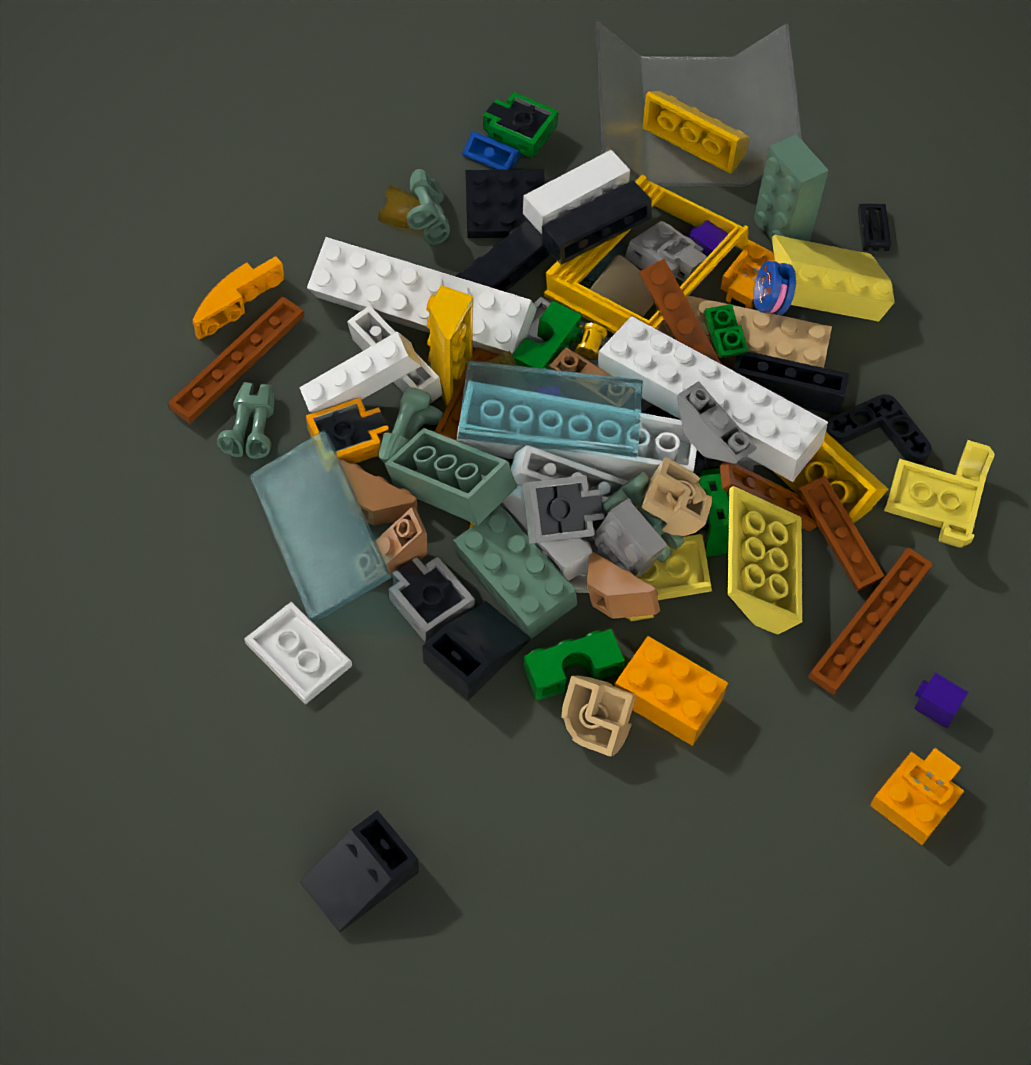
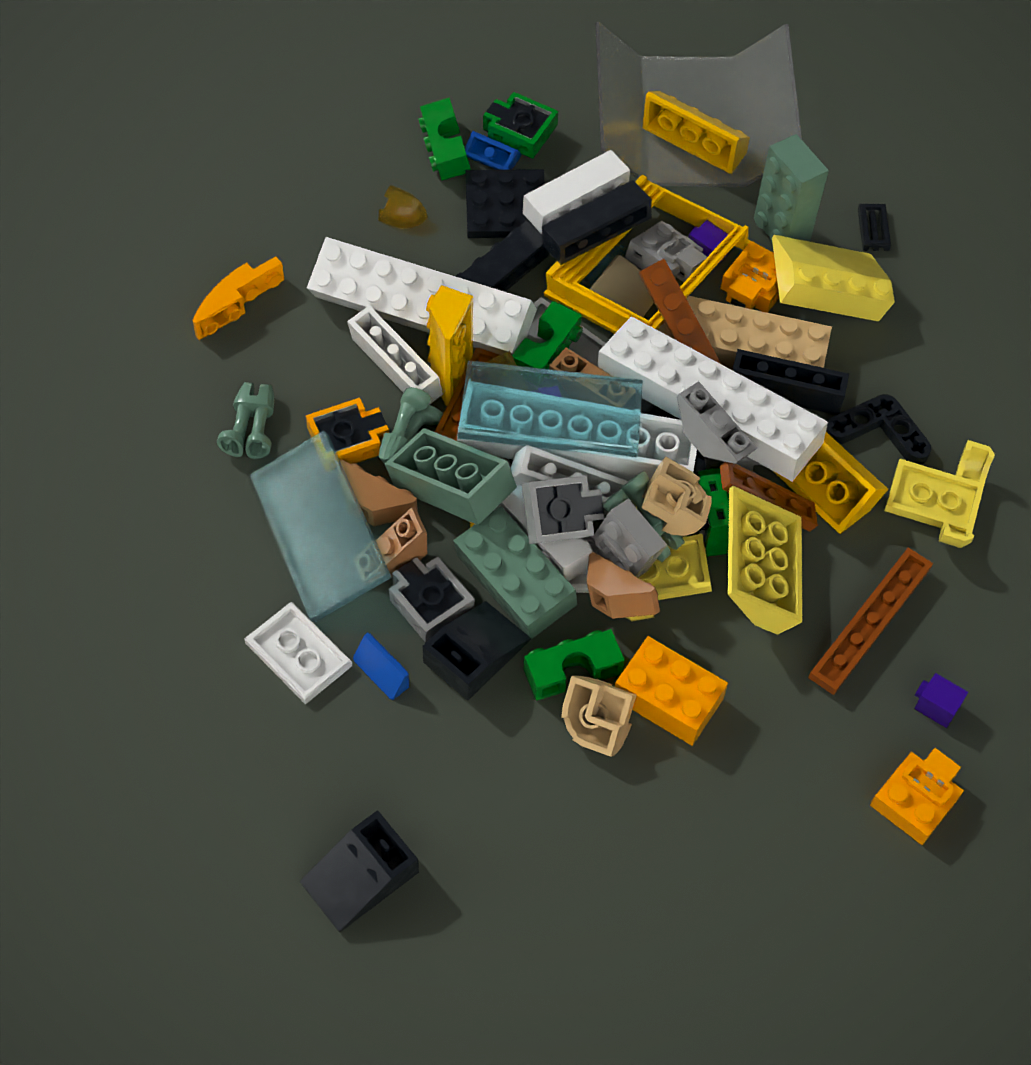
(235, 360): dark orange plate -> none
(362, 374): white brick -> none
(381, 667): none -> blue slope
(429, 212): sand green piece -> none
(448, 154): none -> green arch
(591, 341): yellow bush -> none
(724, 331): green slope -> none
(774, 287): blue head -> none
(841, 533): dark orange plate -> none

